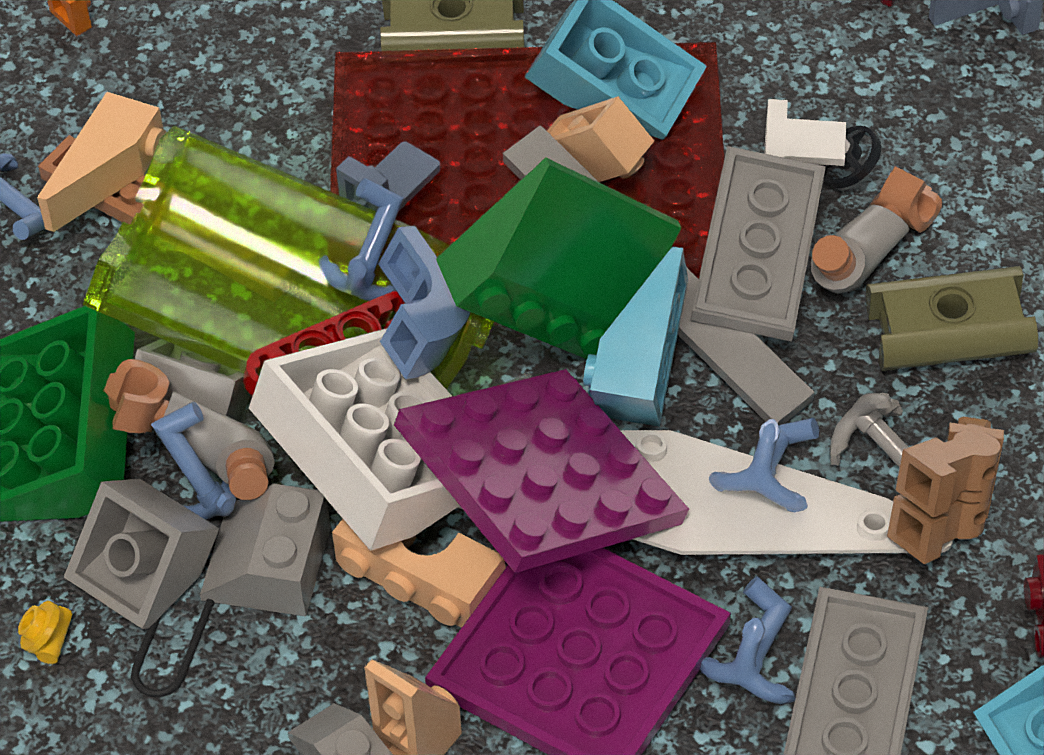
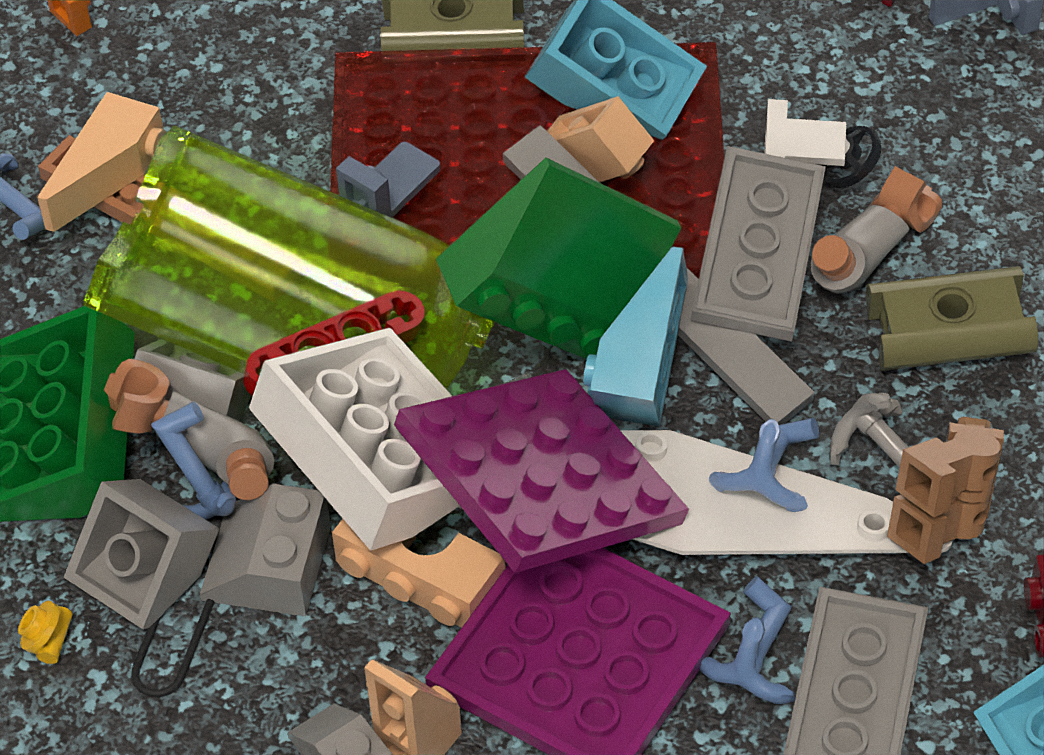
(362, 267): medium blue piece -> none
(429, 318): medium blue arch -> none

